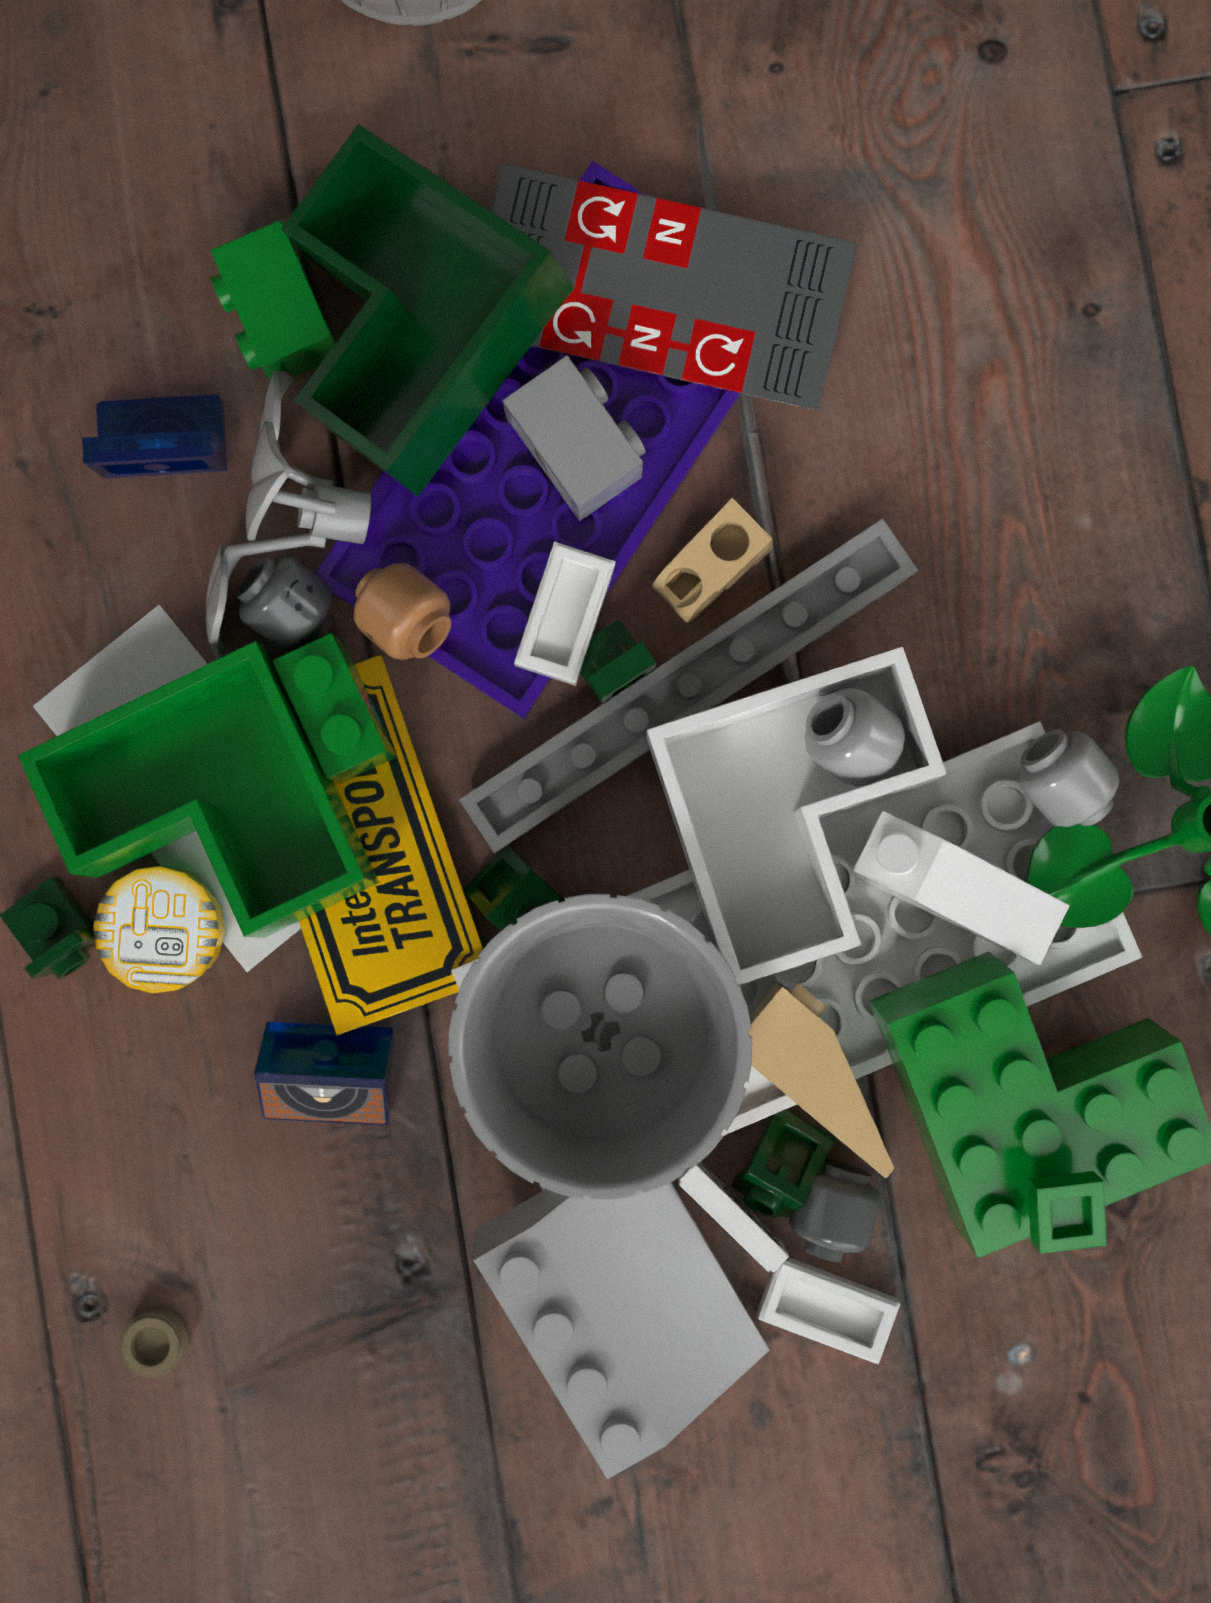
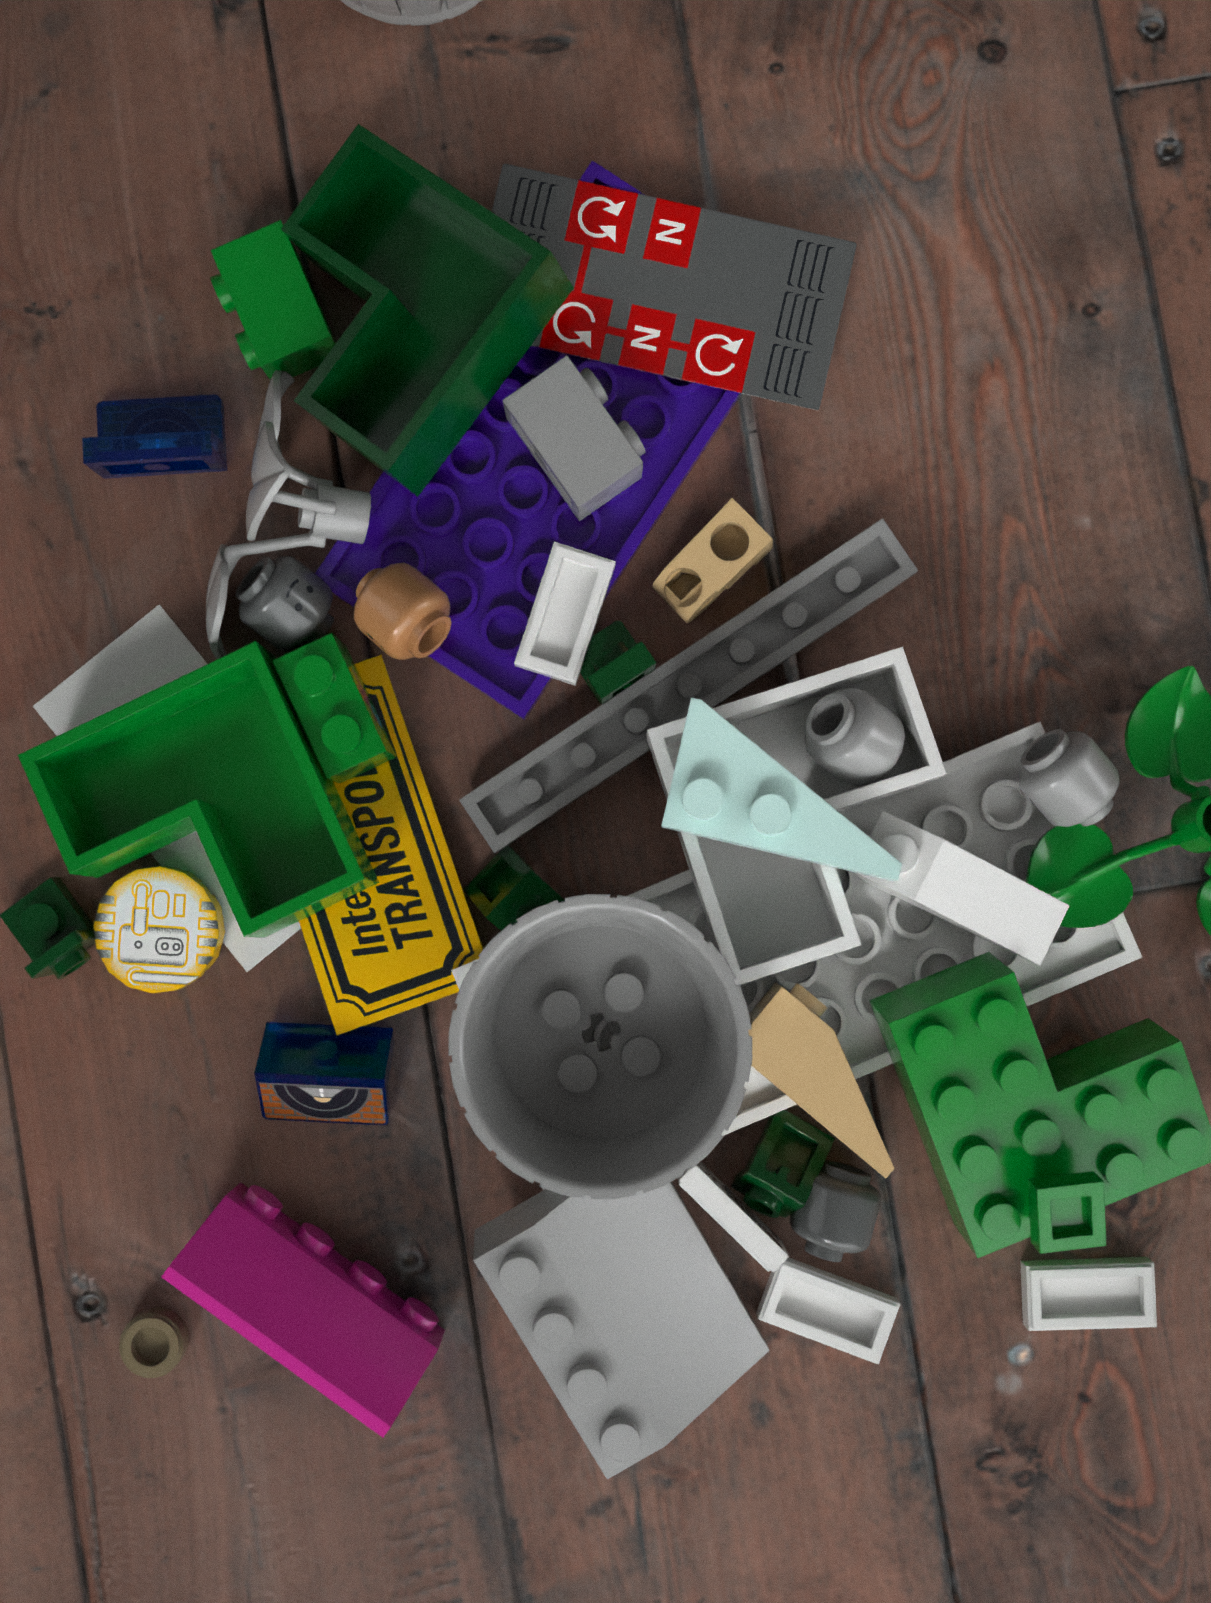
(308, 1305): none -> dark pink slope
(745, 798): none -> light aqua wing
(1088, 1293): none -> white tile

